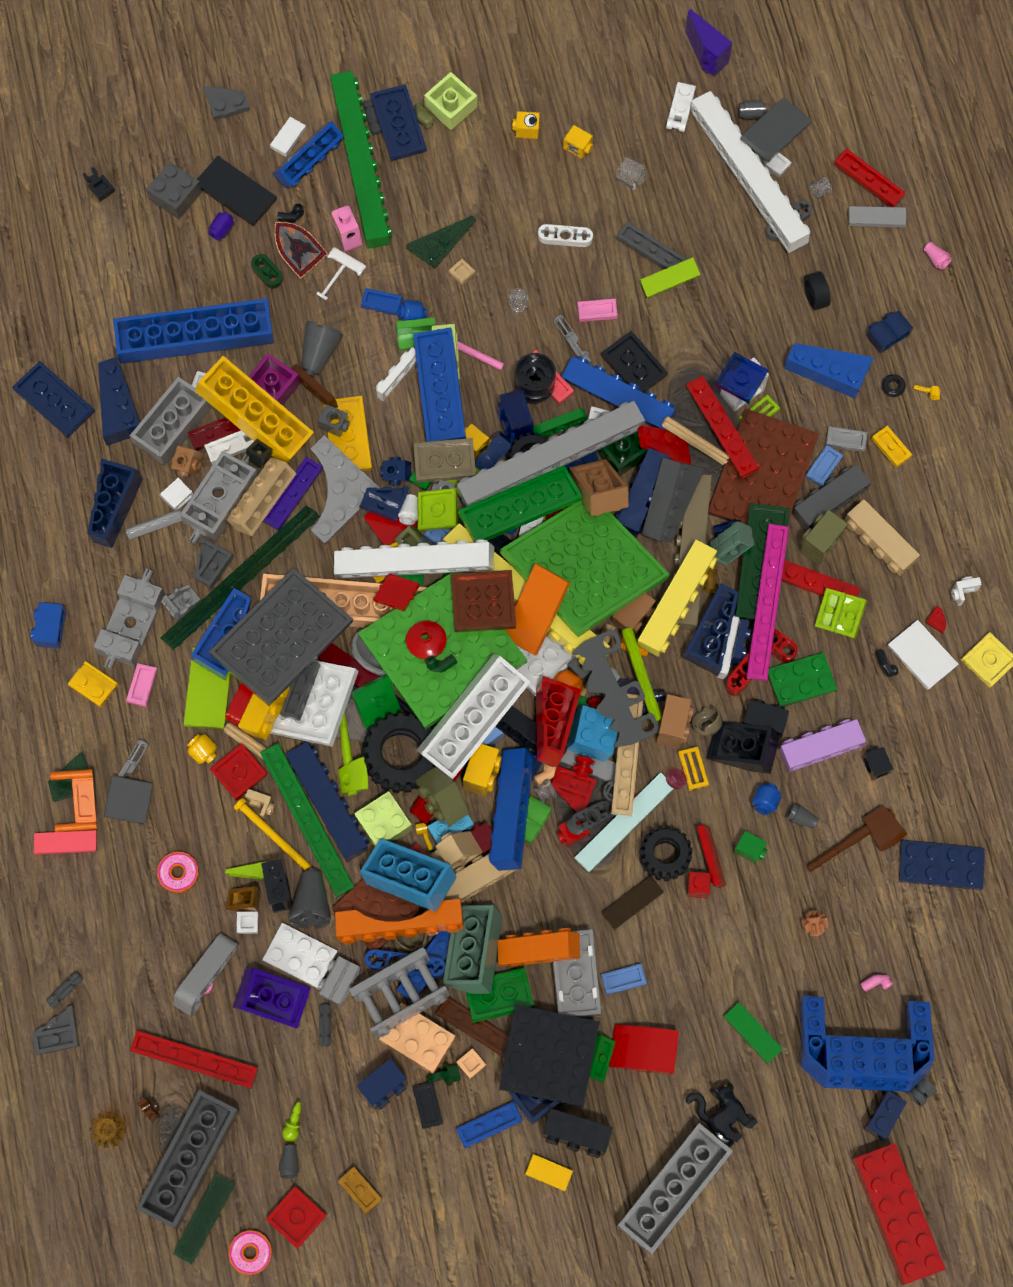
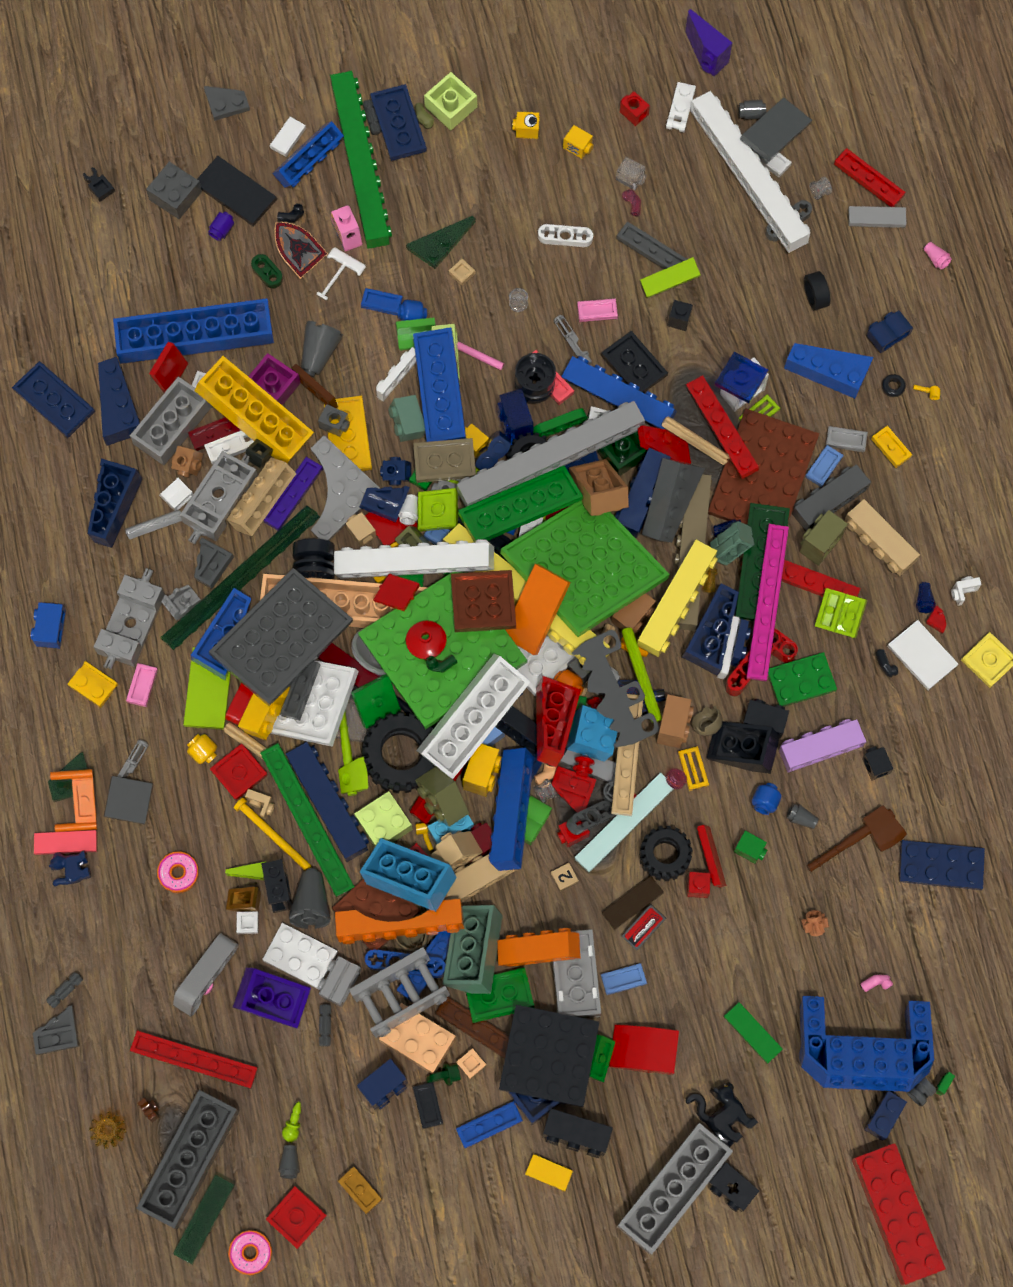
(72, 867): none -> dark blue animal
(168, 366): none -> red tile
(314, 558): none -> black wheel
(360, 529): none -> tan brick
(407, 418): none -> sand green brick
(564, 877): none -> tan tile
(634, 199): none -> clear pink arm
(636, 115): none -> red brick
(644, 927): none -> slope
(680, 315): none -> black brick
(745, 1190): none -> black brick
(925, 598): none -> clear blue cone
(944, 1083): none -> green tile

